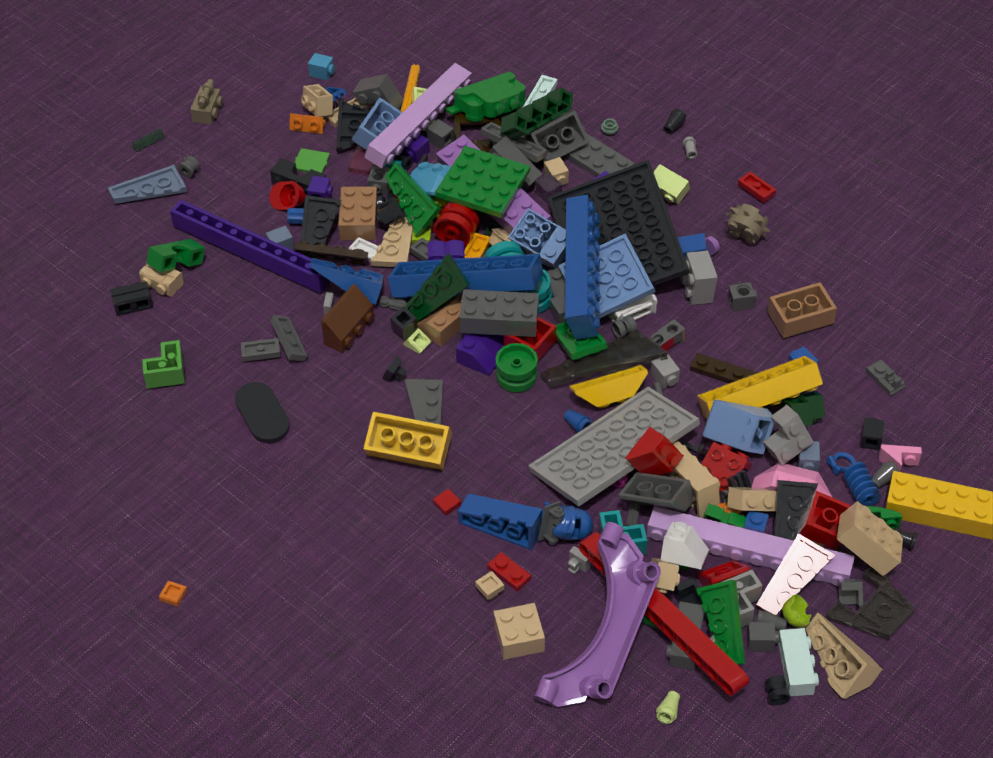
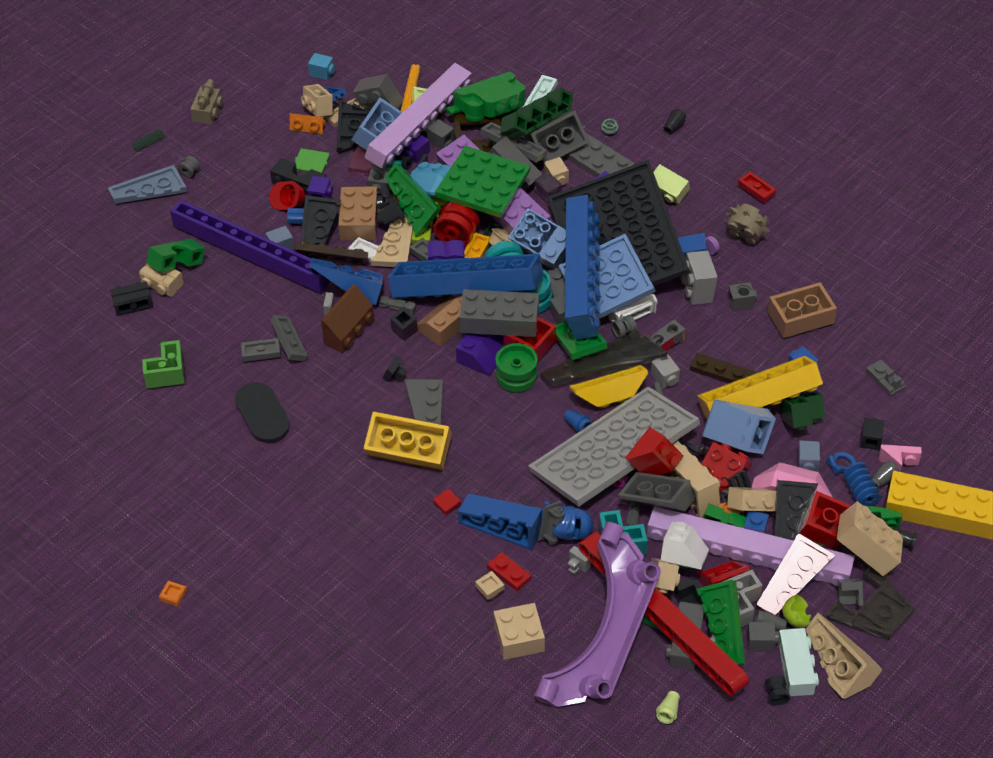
(417, 341): yellowish green slope -> none
(440, 287): dark green wing -> none
(689, 145): light grey pin -> none
(790, 437): light grey brick -> none

